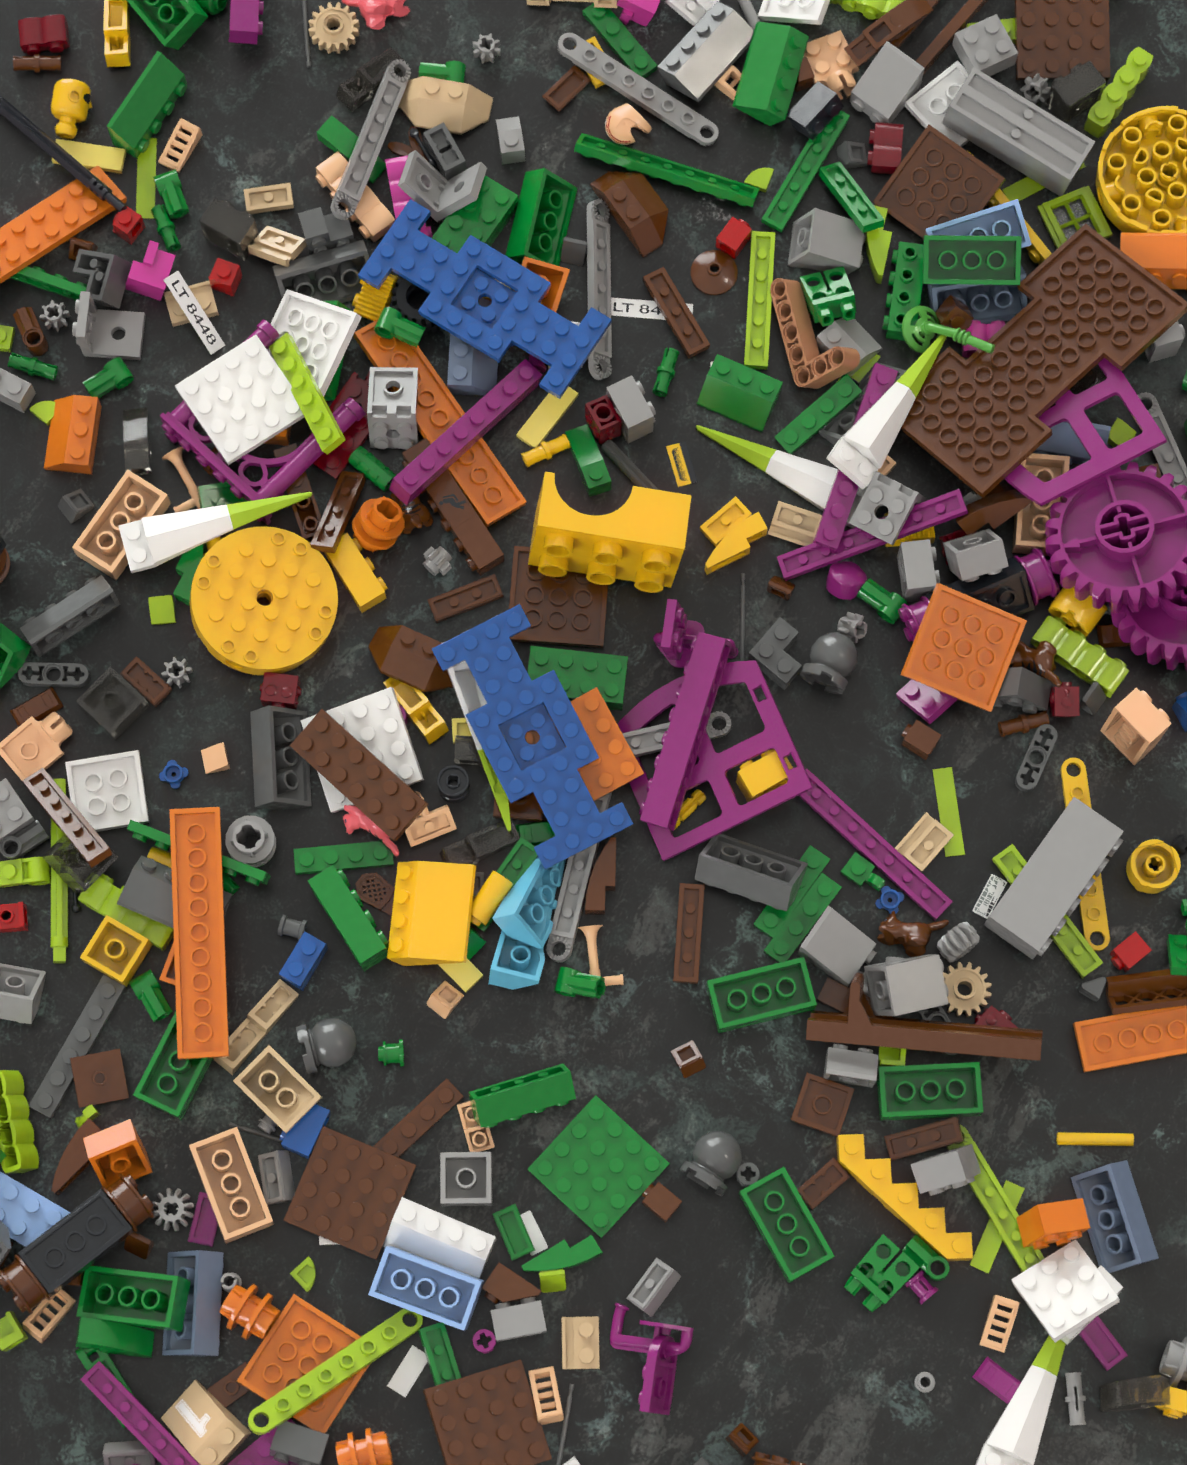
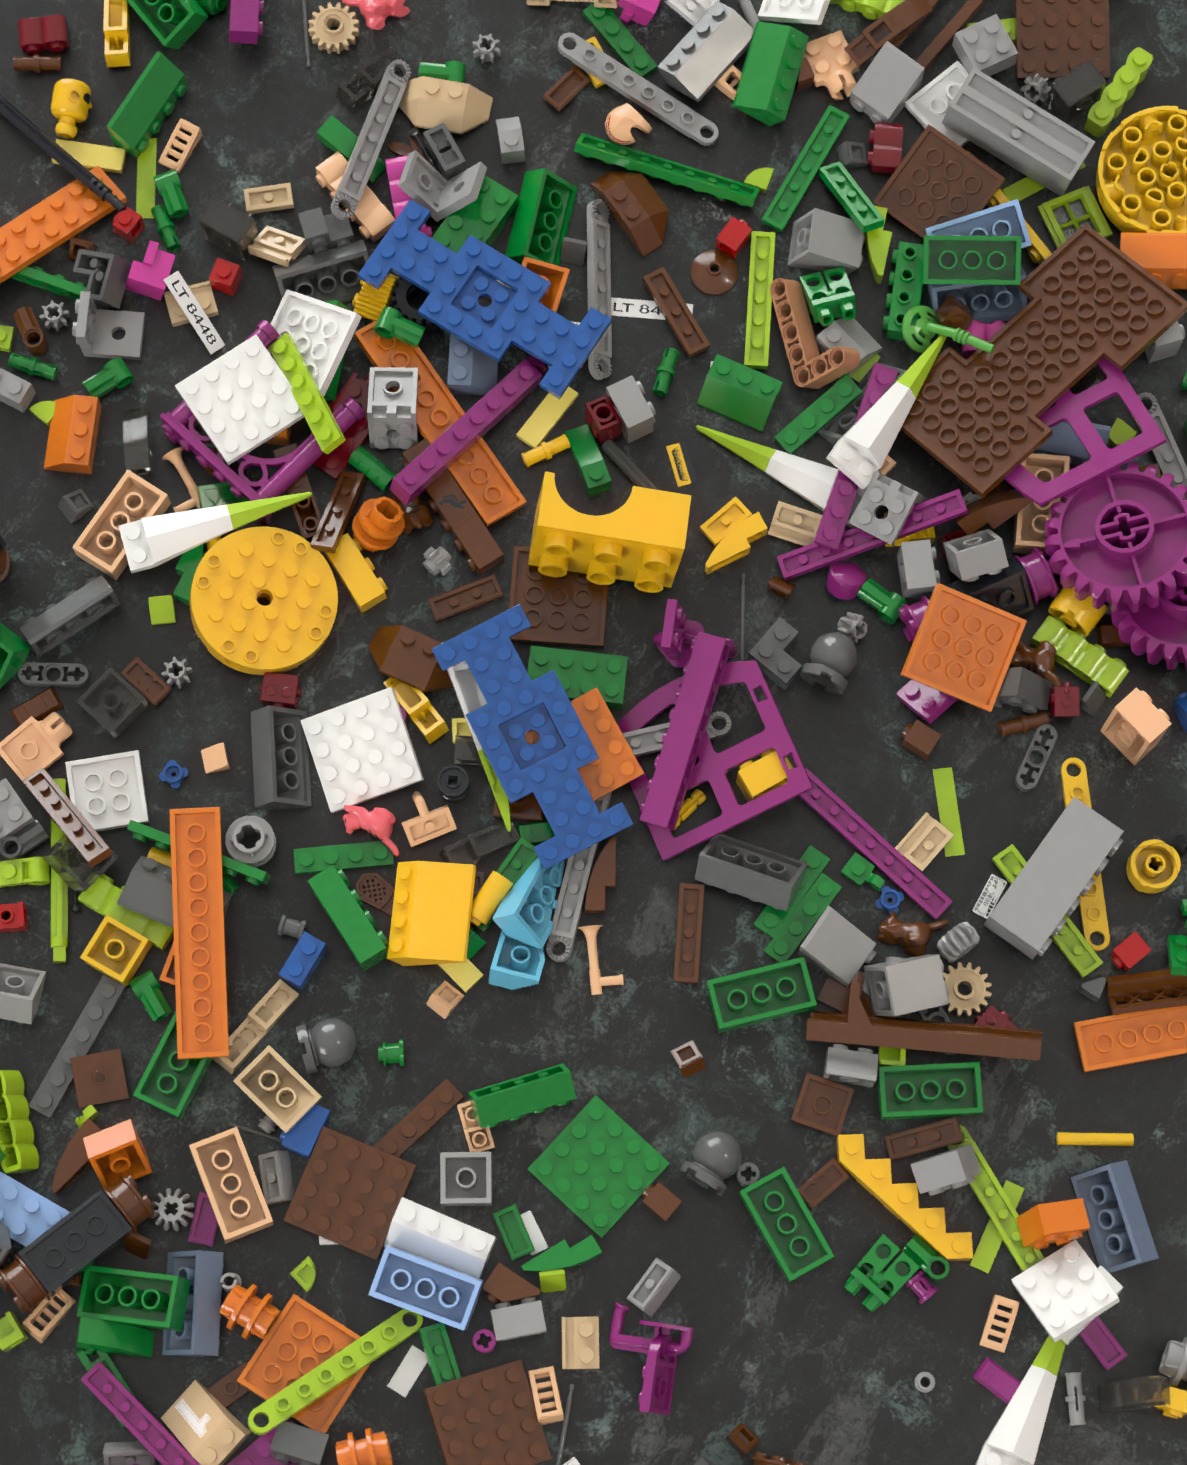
(359, 775): reddish brown plate -> none
(573, 983): green piece -> none
(815, 110): brick -> none

